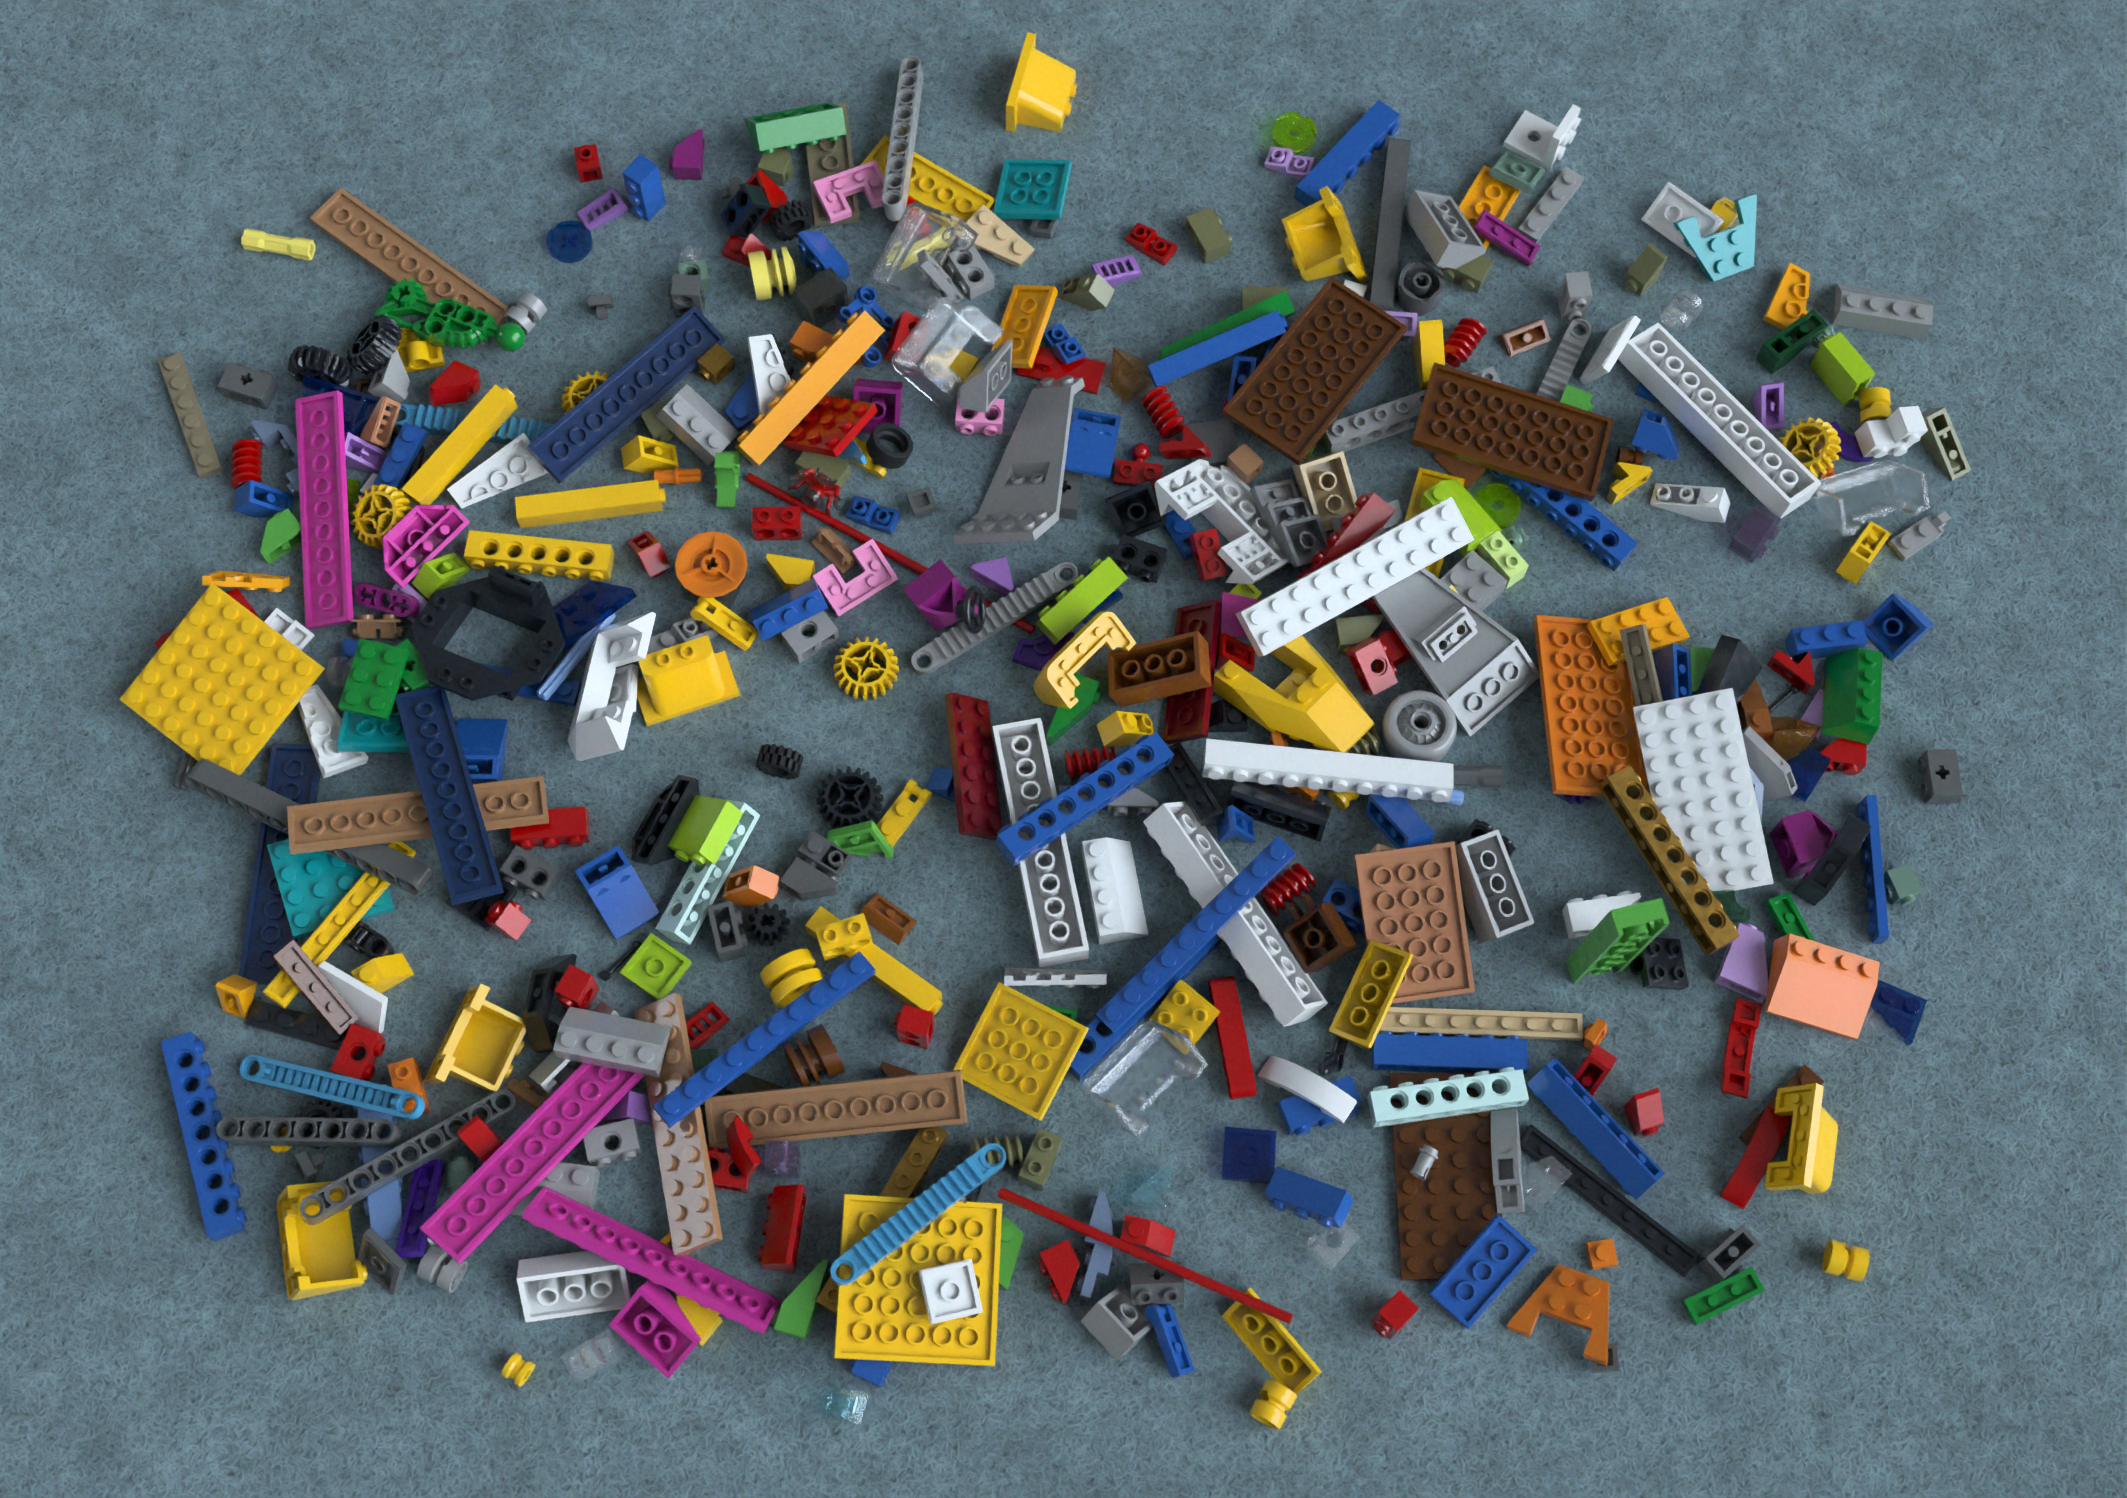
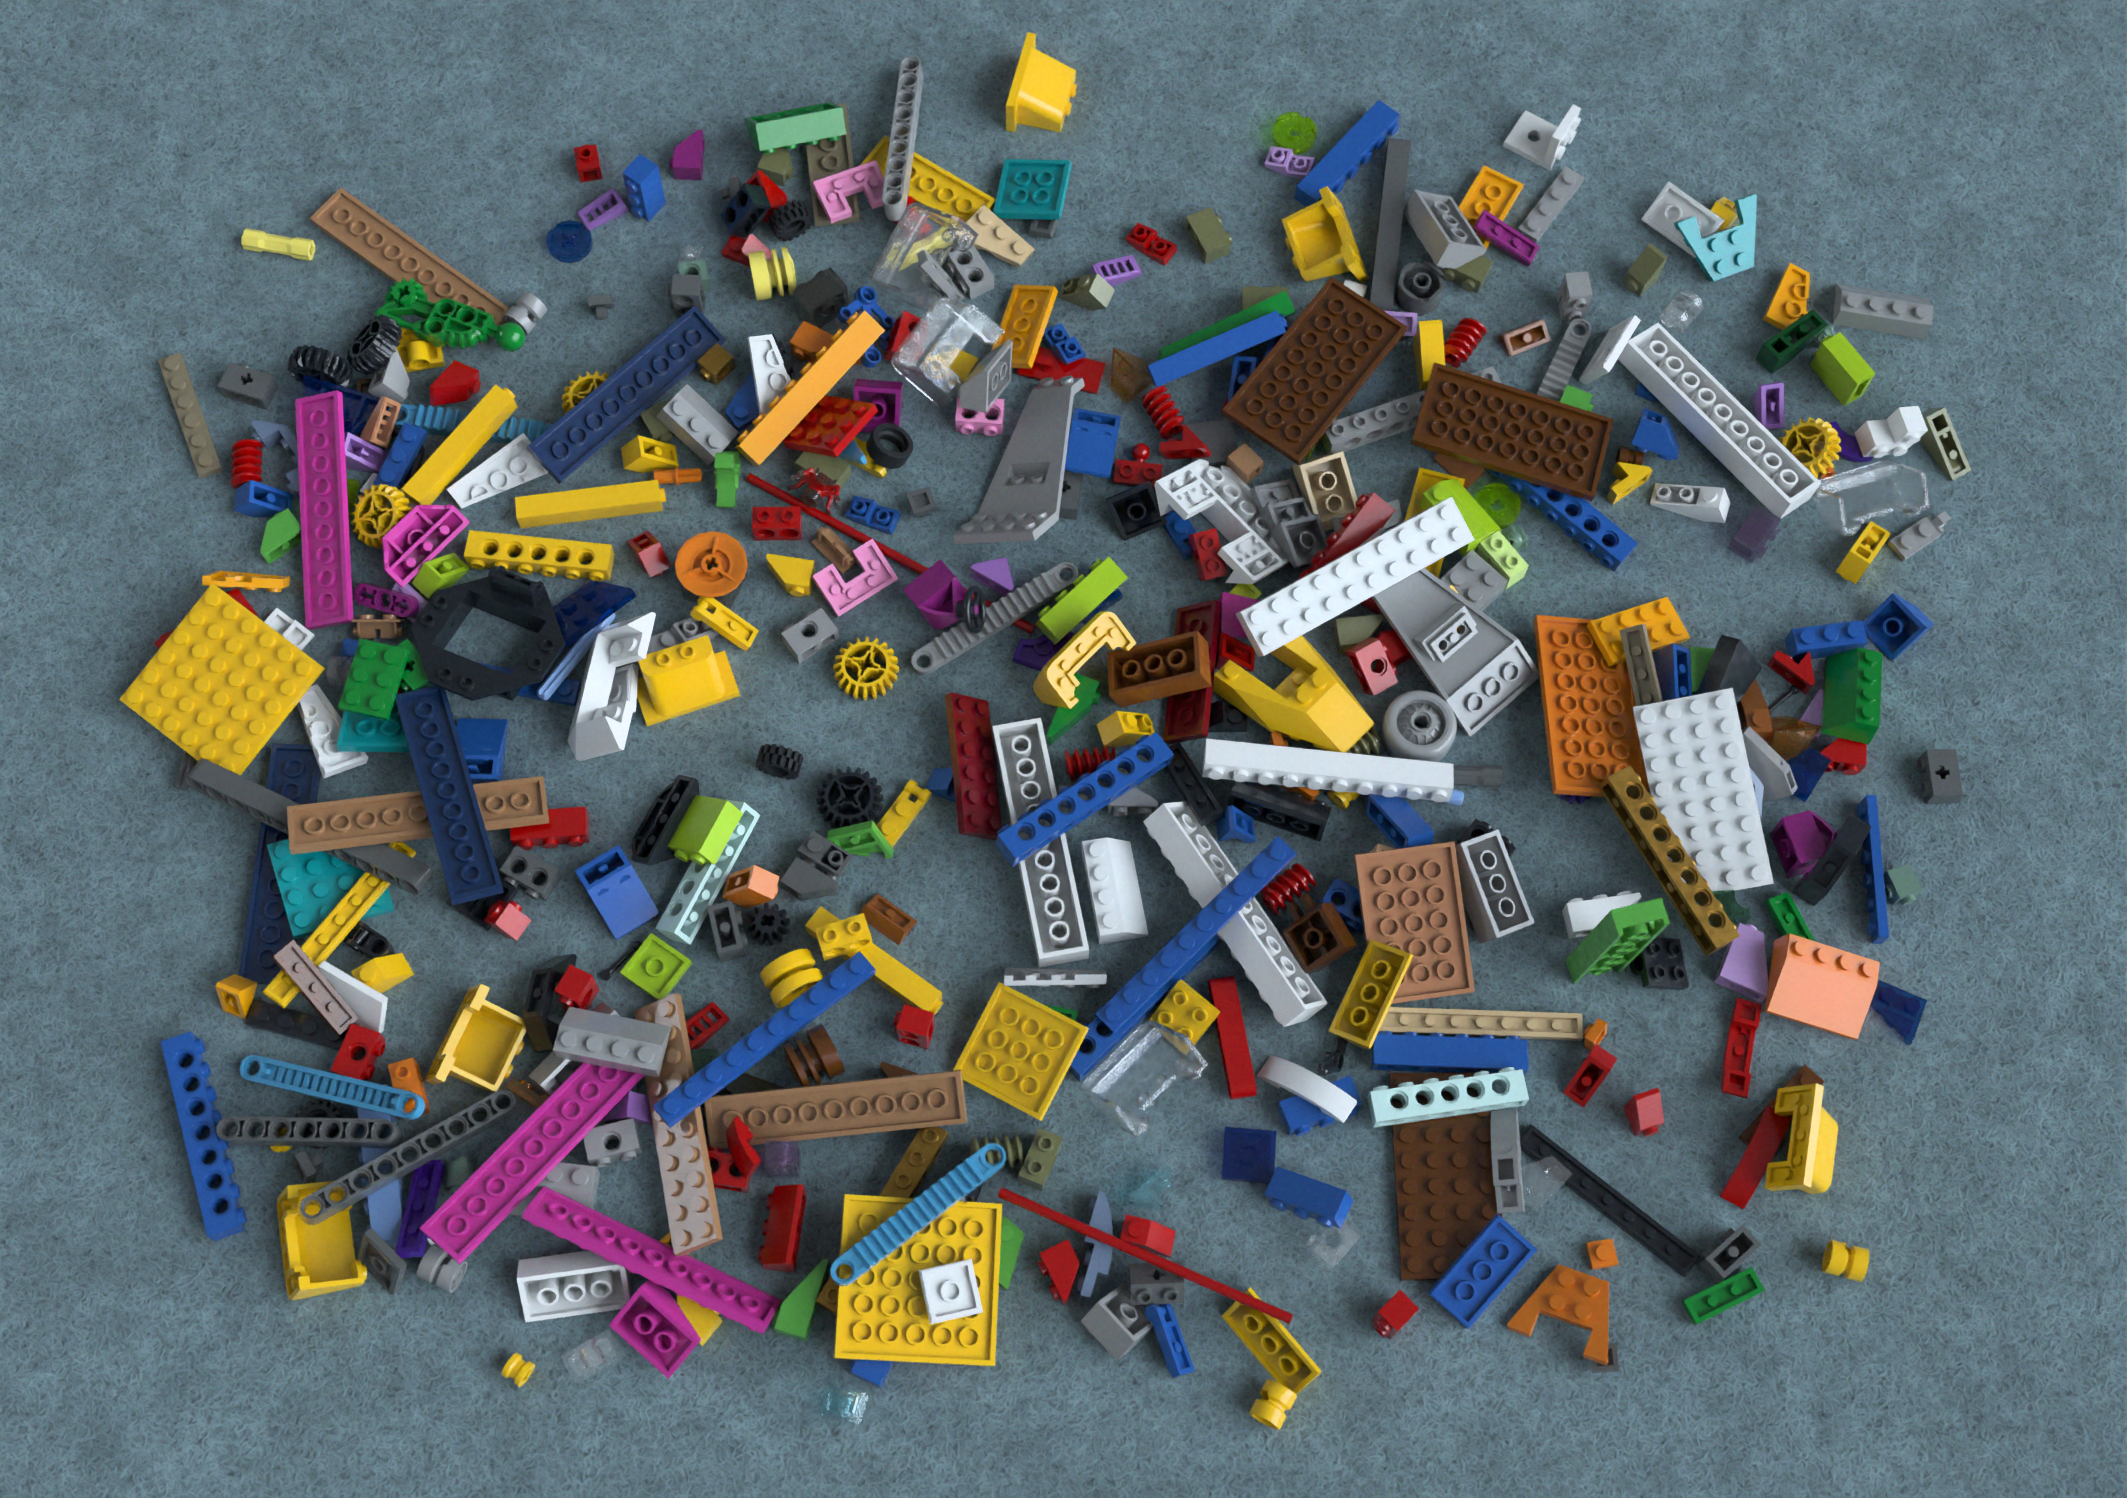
(480, 1138): red slope -> none
(788, 609): blue brick -> none
(820, 254): blue slope -> none
(1142, 553): black brick -> none
(1424, 1162): light grey pin -> none
(1517, 172): sand green tile -> none
(1595, 1129): blue brick -> none
(1874, 404): yellow wheel -> none

